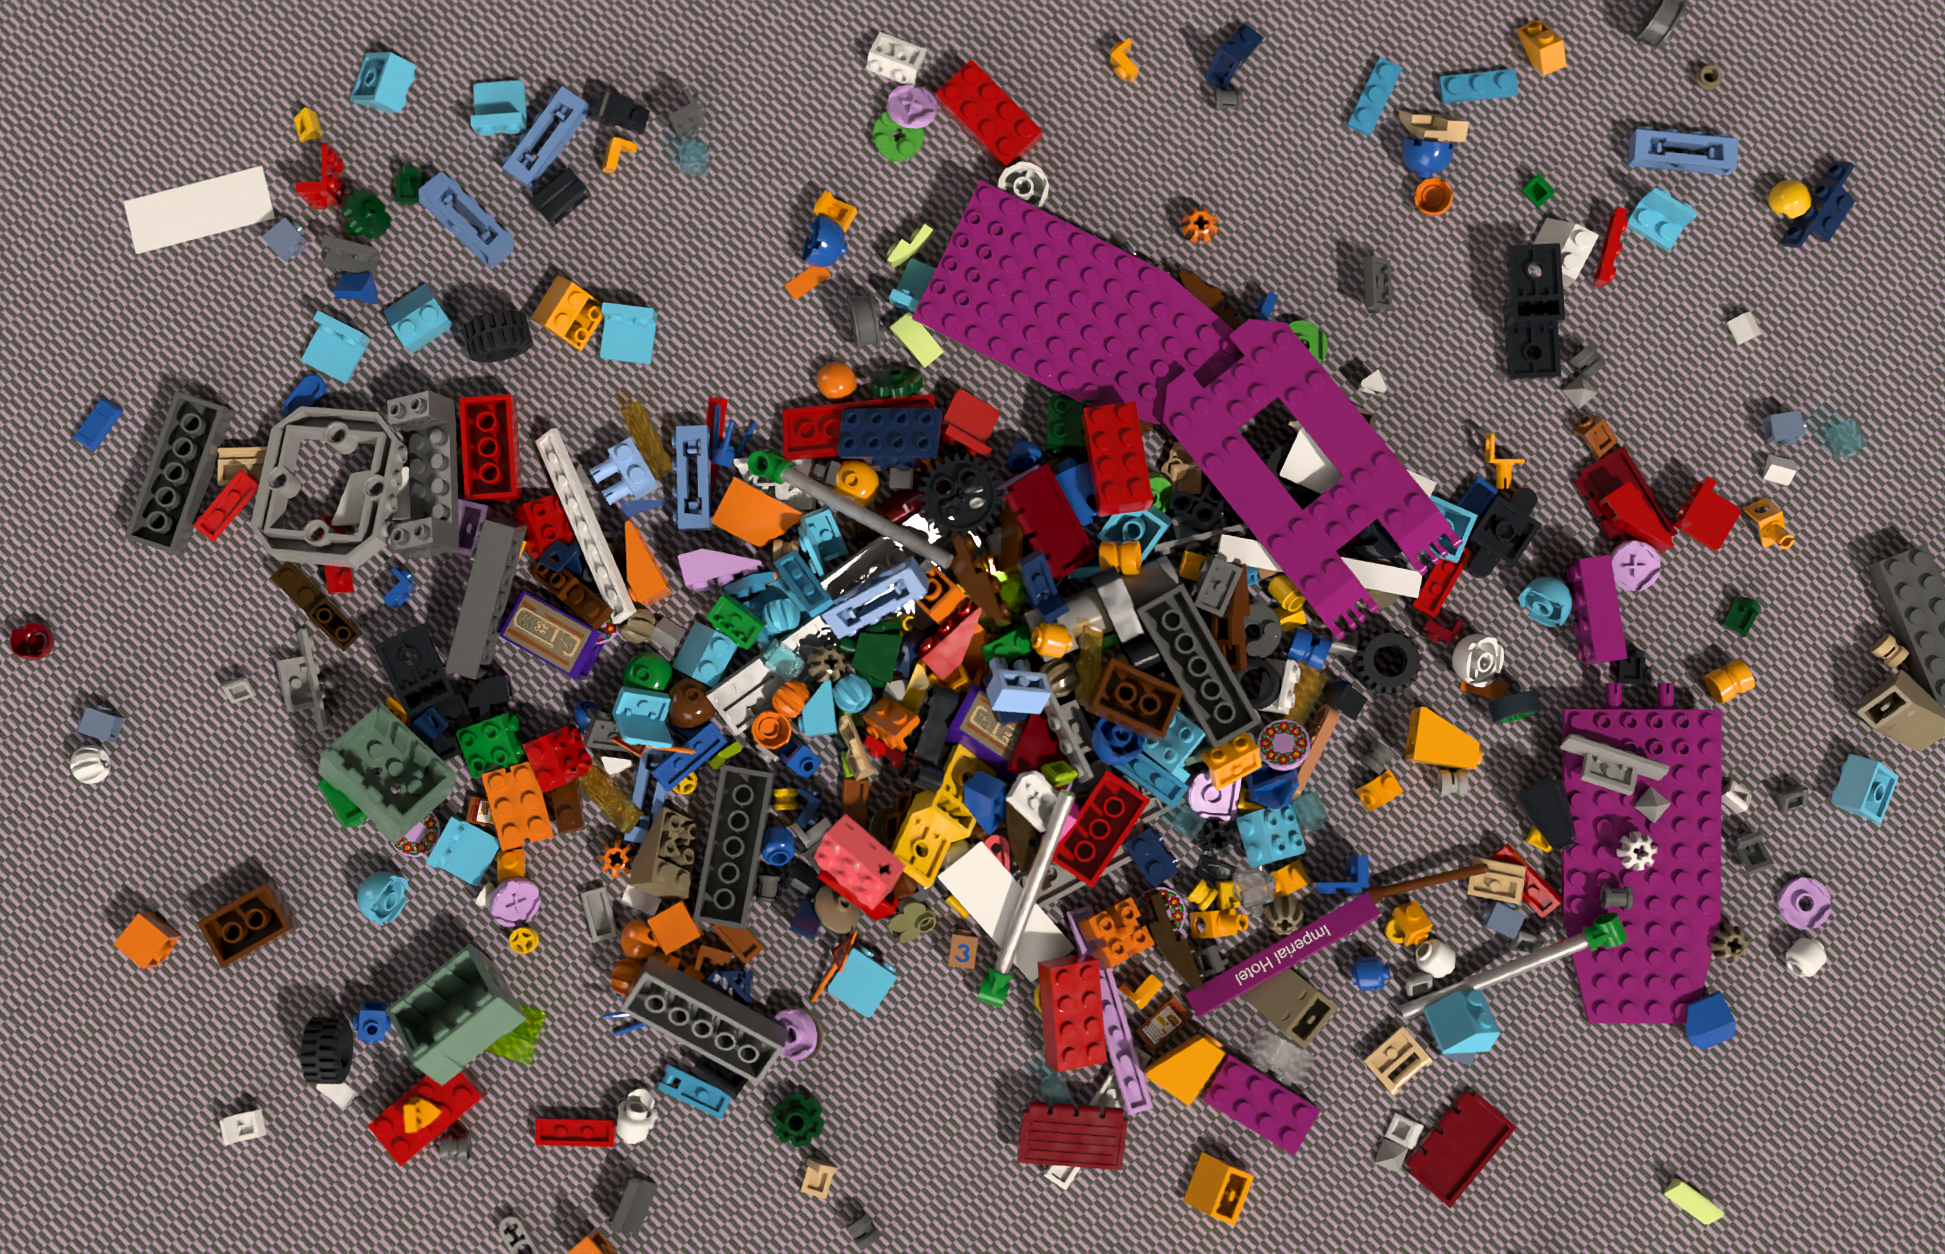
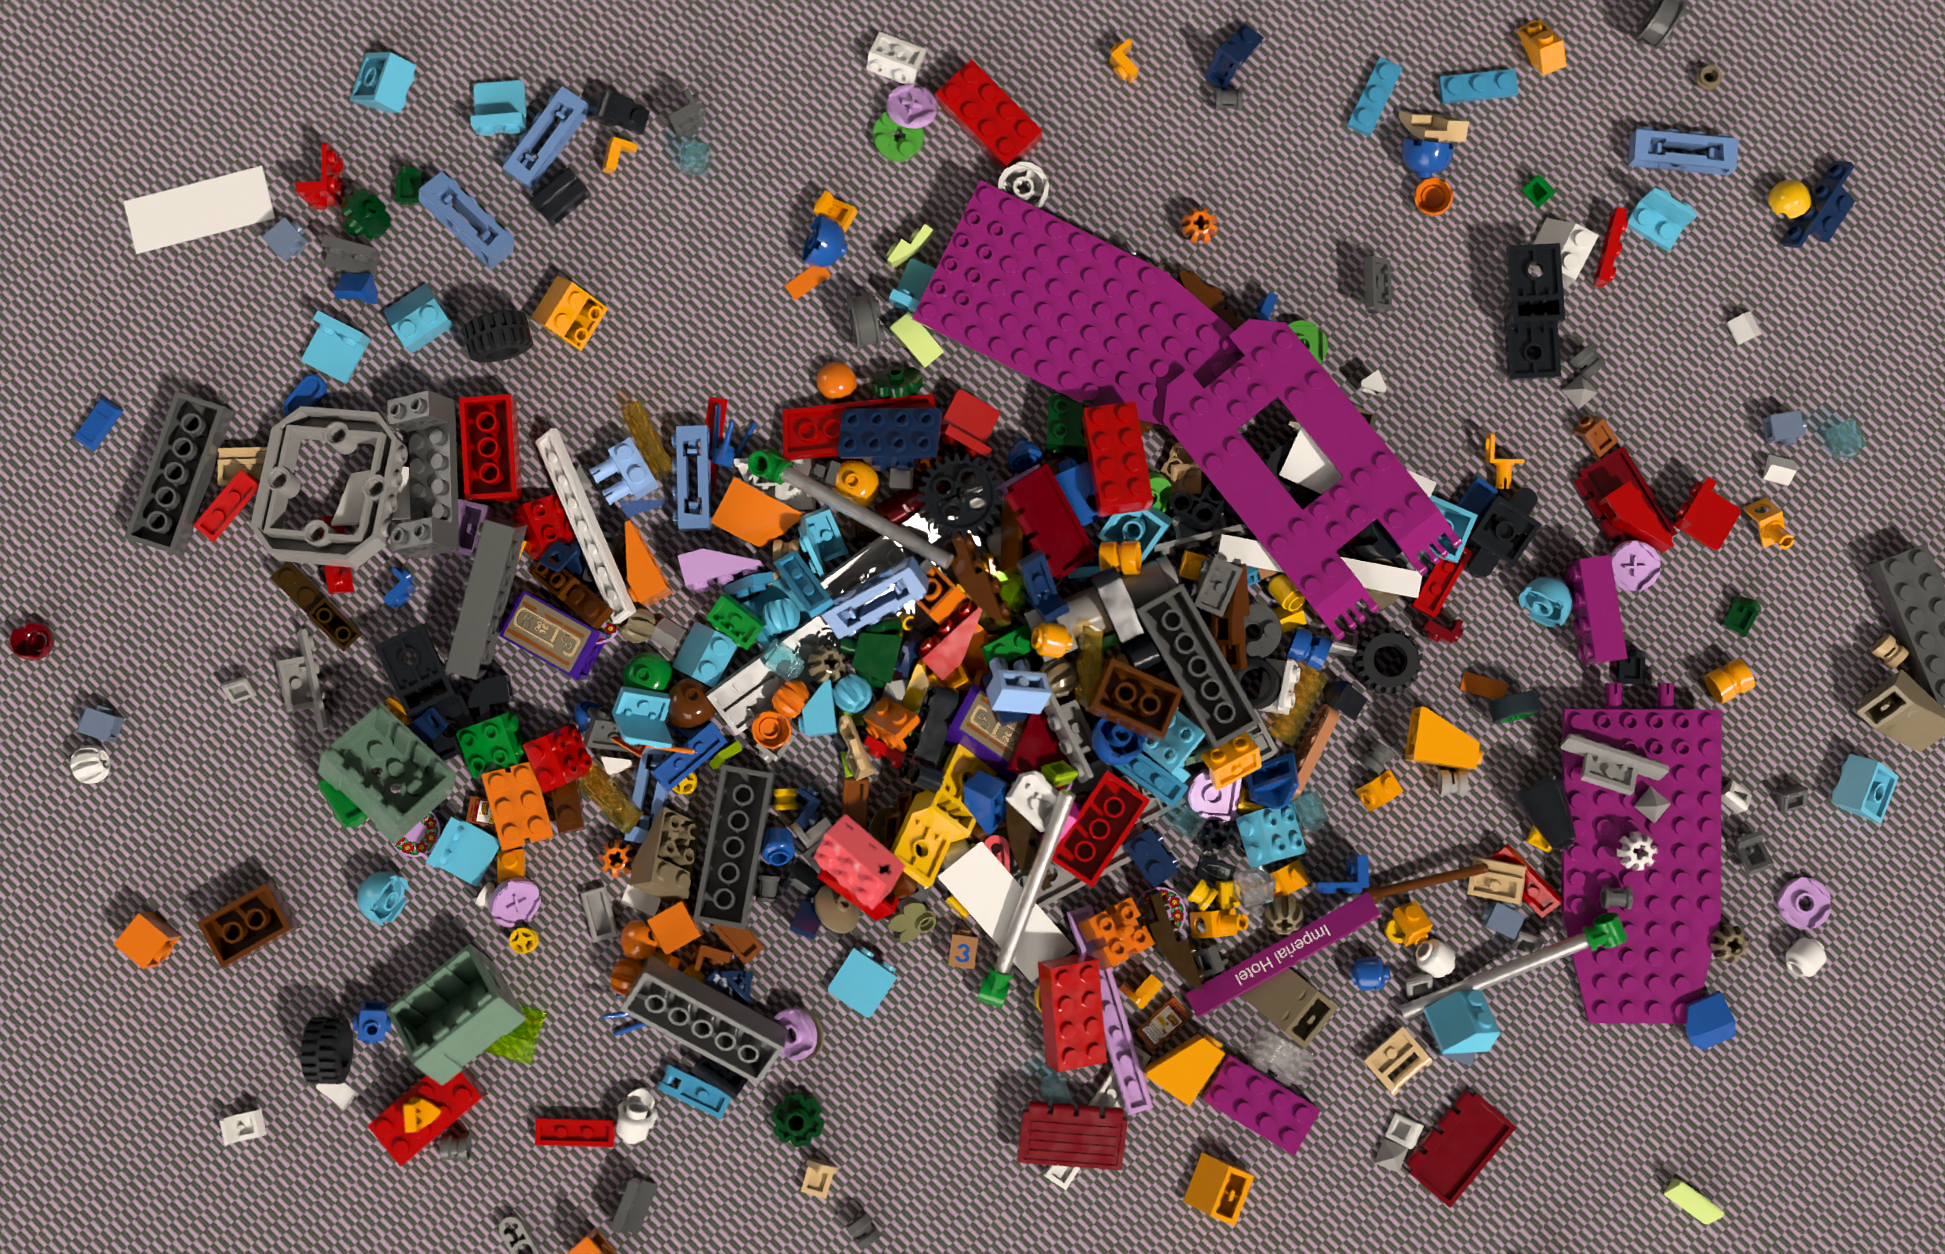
(307, 125): yellow slope -> none
(628, 333): medium azure bracket -> none
(799, 758): blue brick -> none
(840, 956): orange piece -> none
(1284, 744): tile -> none
(1477, 659): white cylinder -> none

